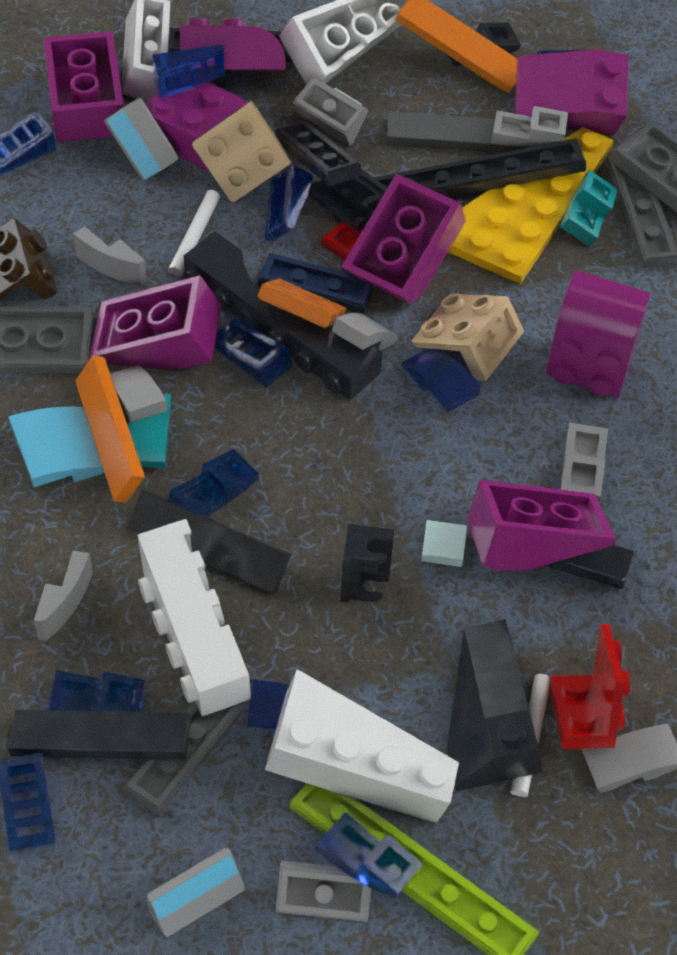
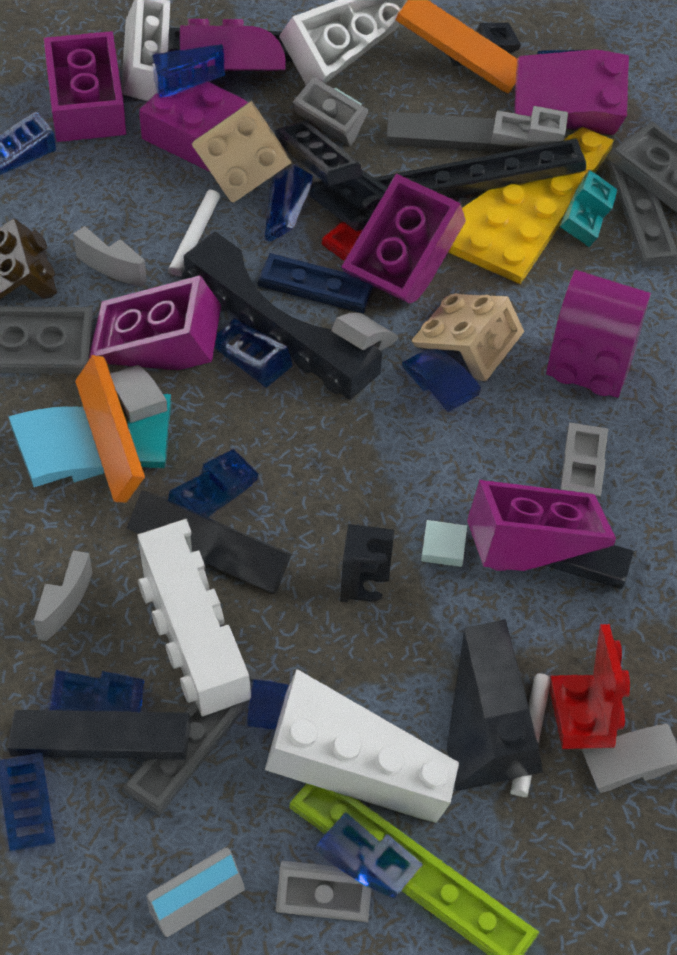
(141, 139): slope -> none
(300, 302): orange tile -> none

